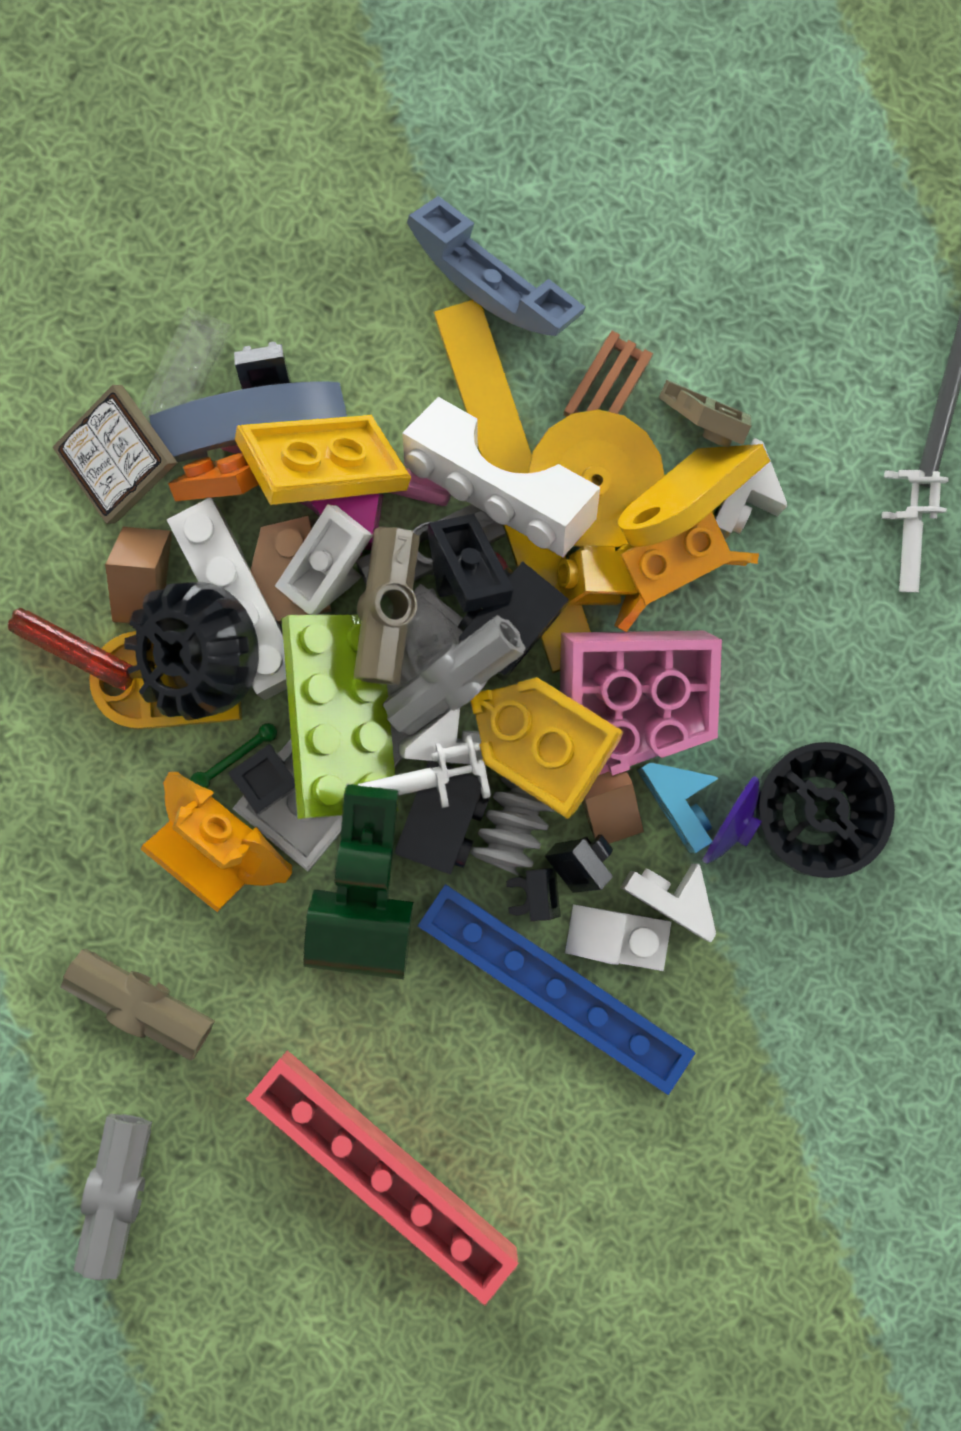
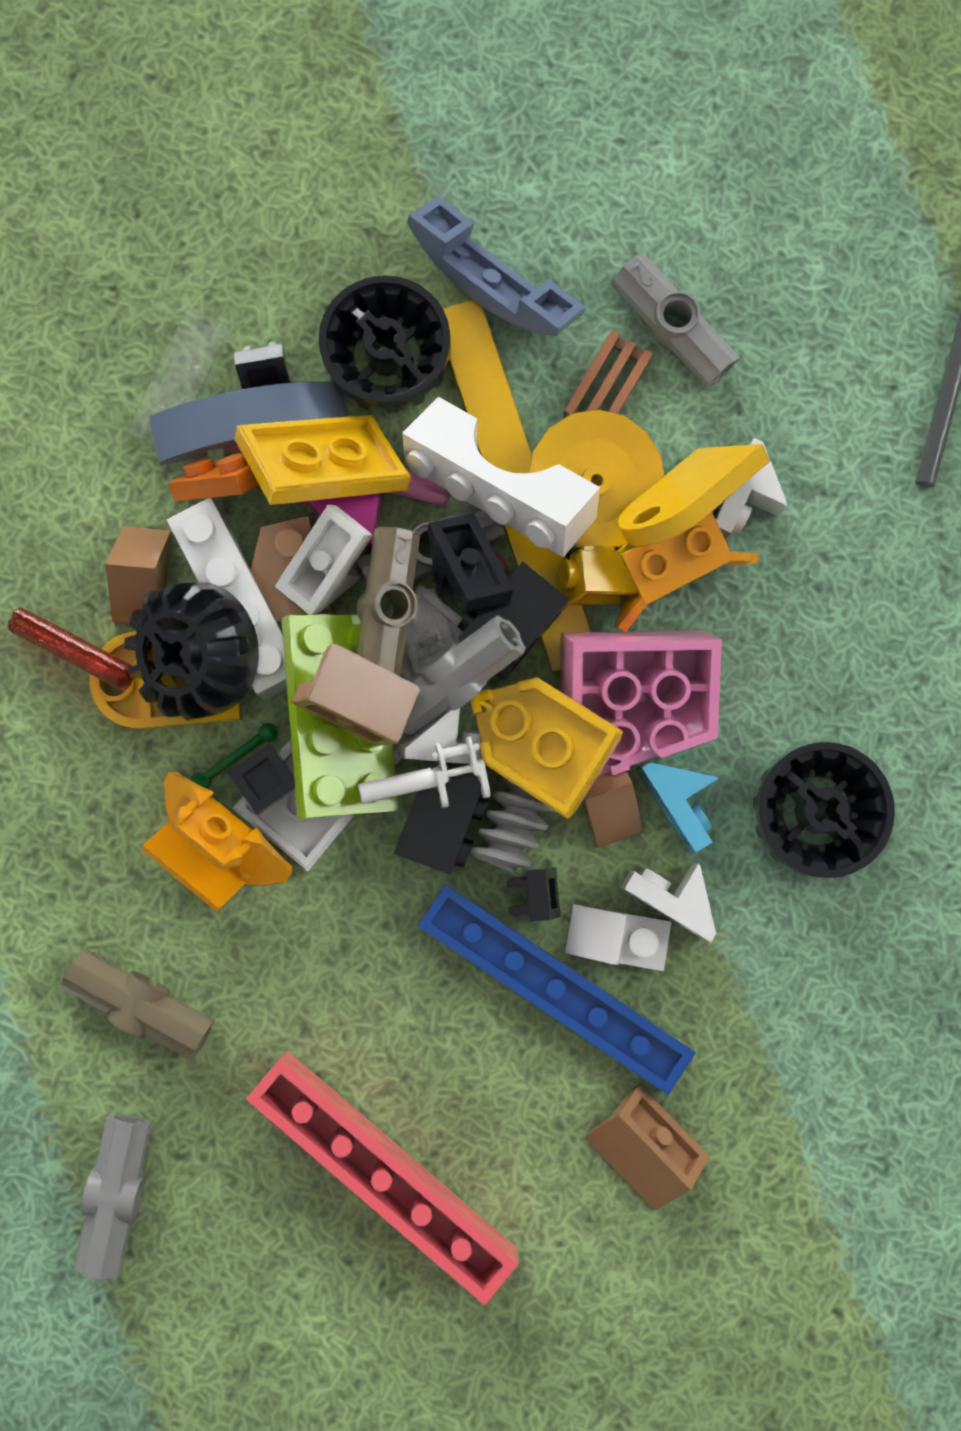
(114, 454): tile -> none
(358, 696): none -> panel
(359, 924): dark green plate -> none
(379, 312): none -> black gear
(581, 863): black tile -> none
(649, 1149): none -> medium nougat panel
(655, 297): none -> light grey piece
(720, 422): dark tan wing -> none
(739, 824): dark purple dish -> none
(913, 523): white piece -> none

